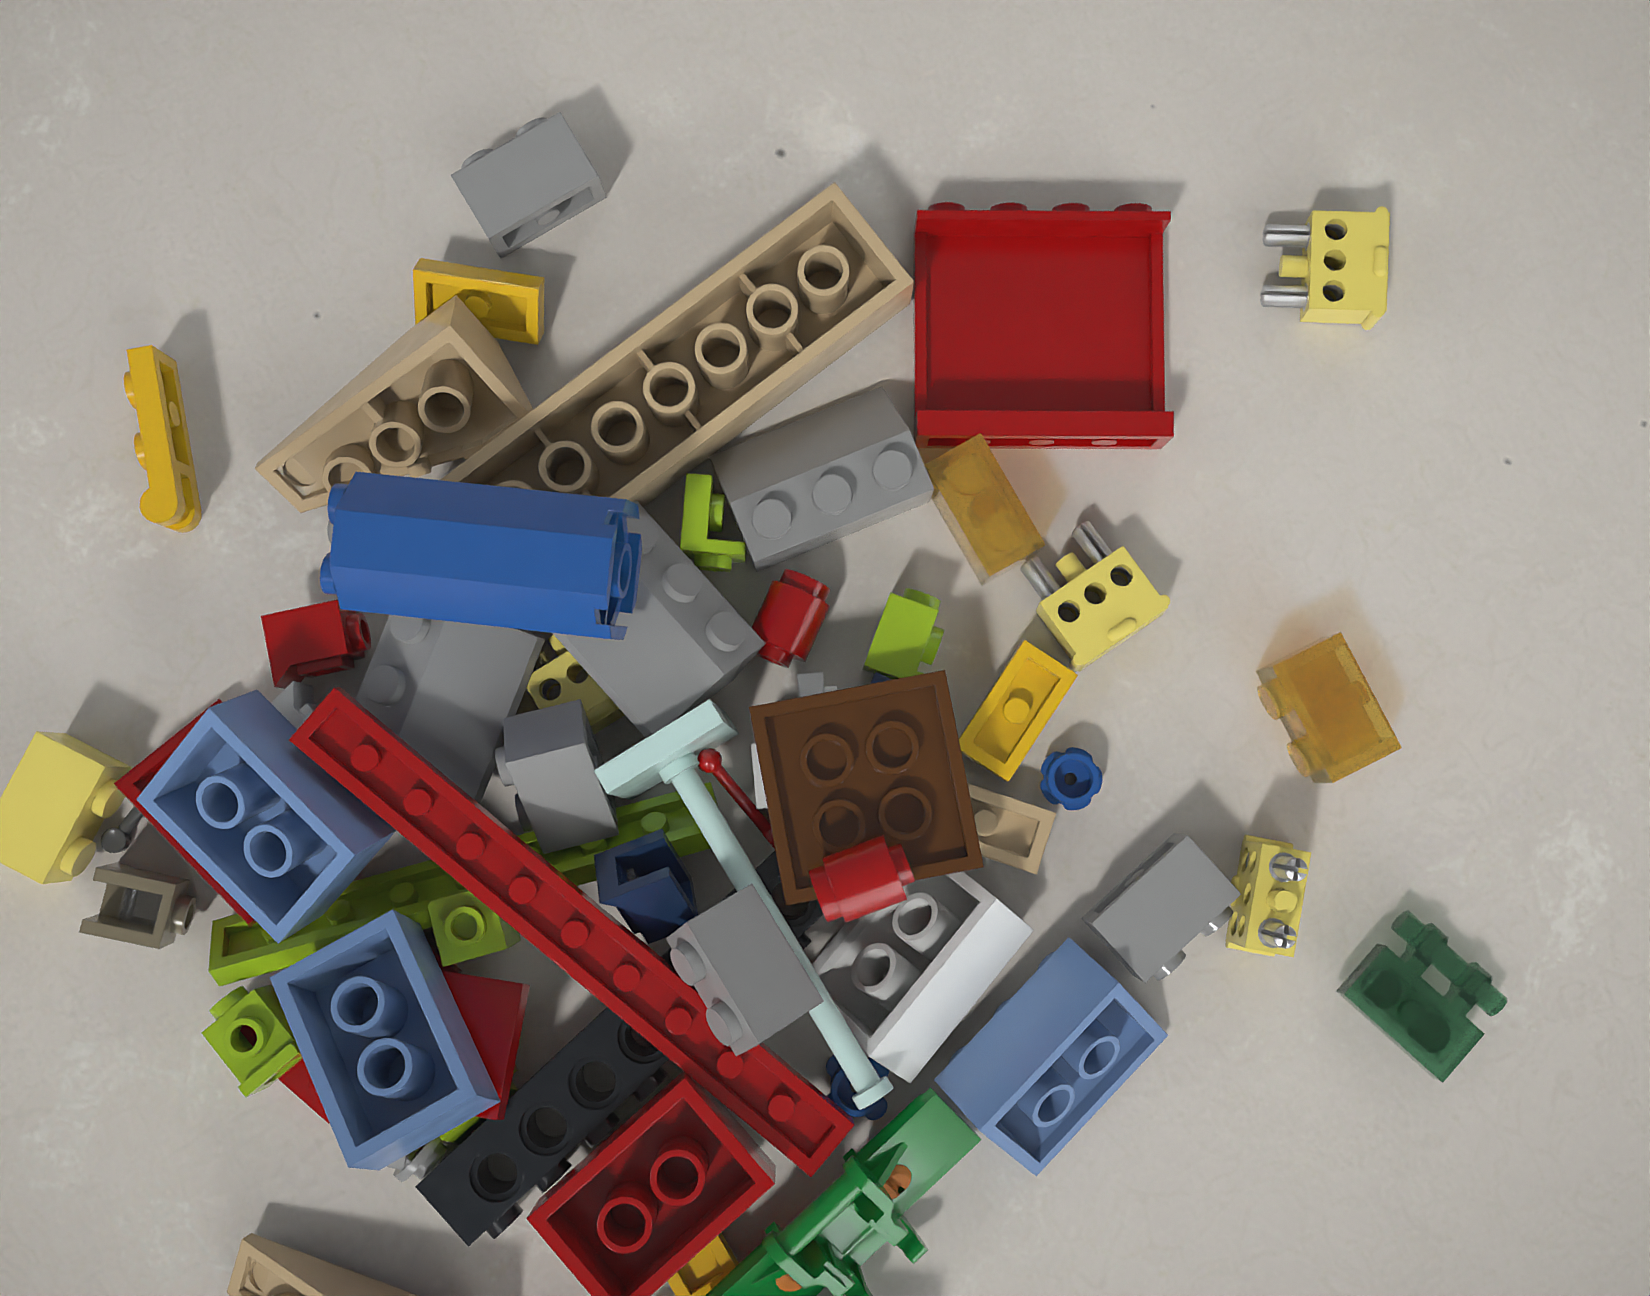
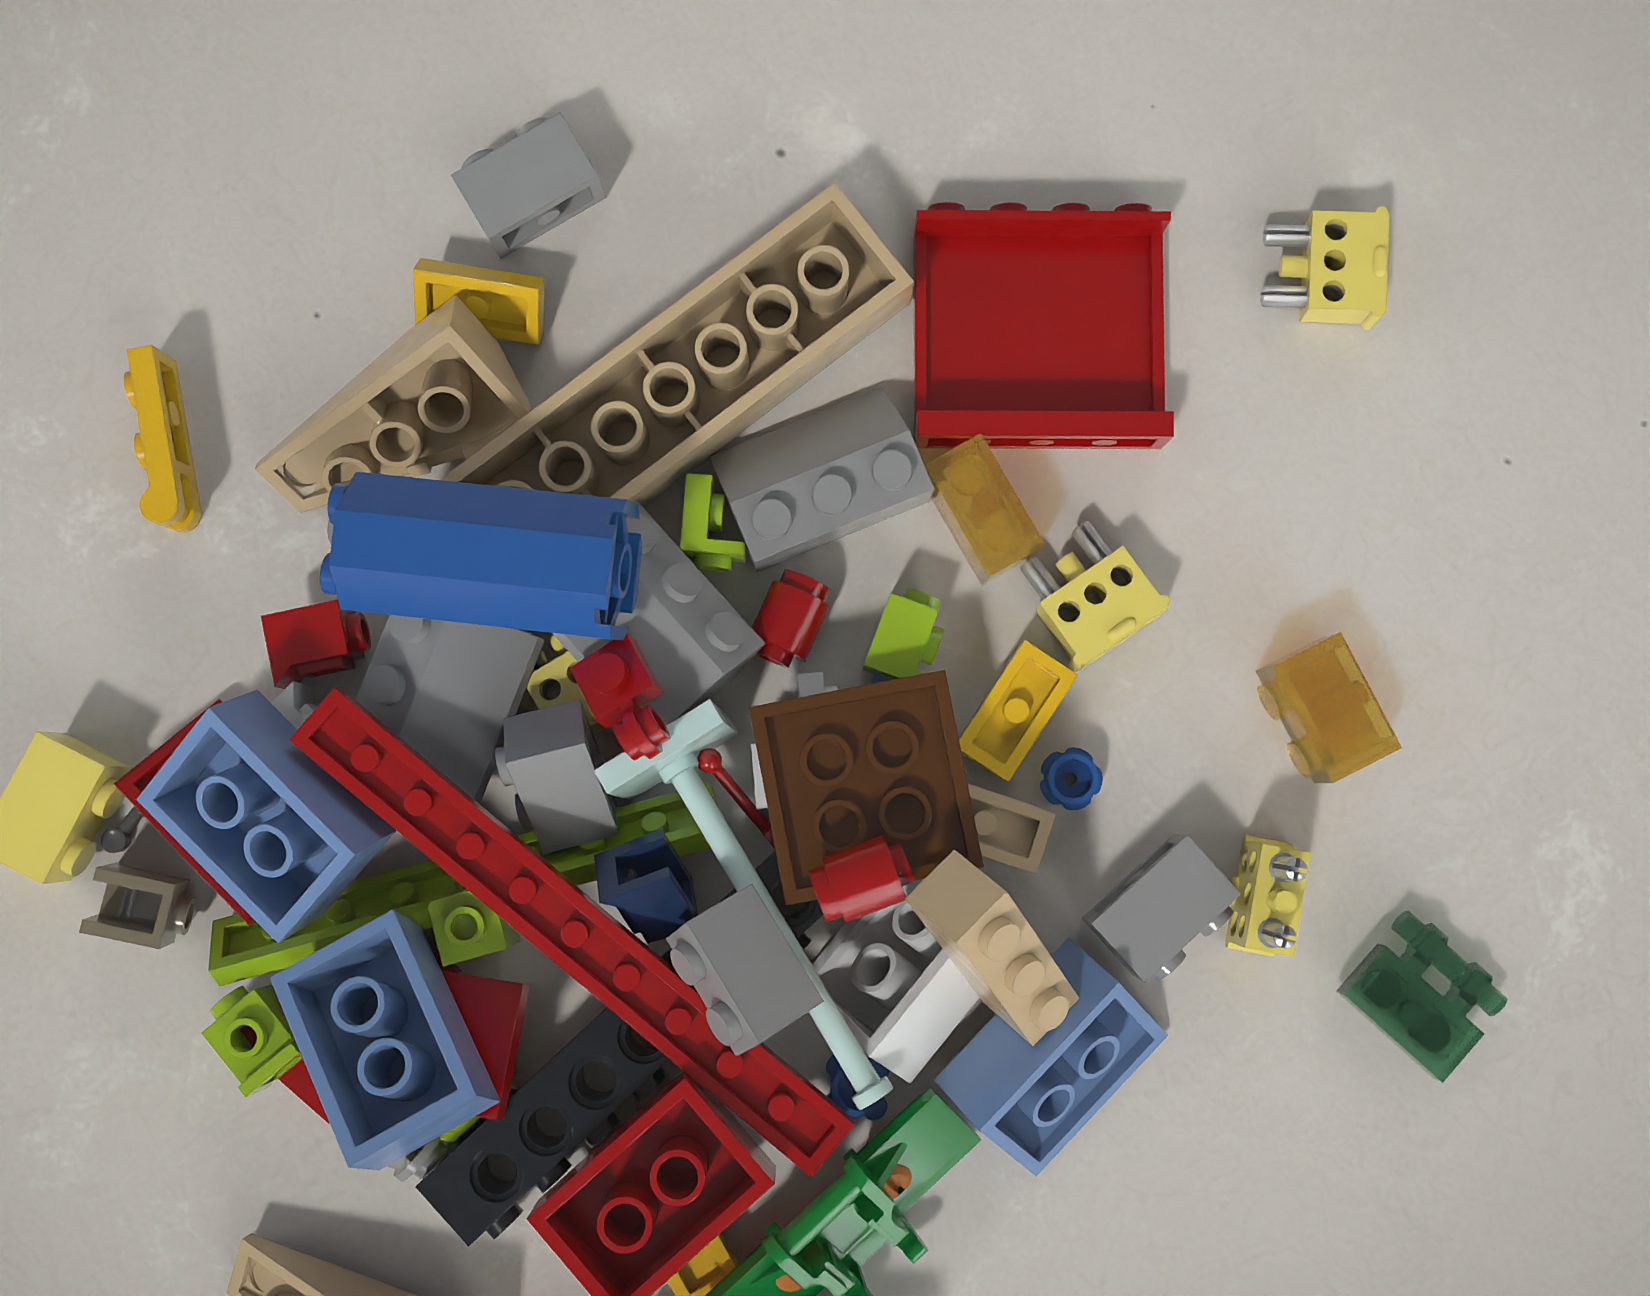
(616, 686): none -> red plate
(993, 947): none -> tan brick

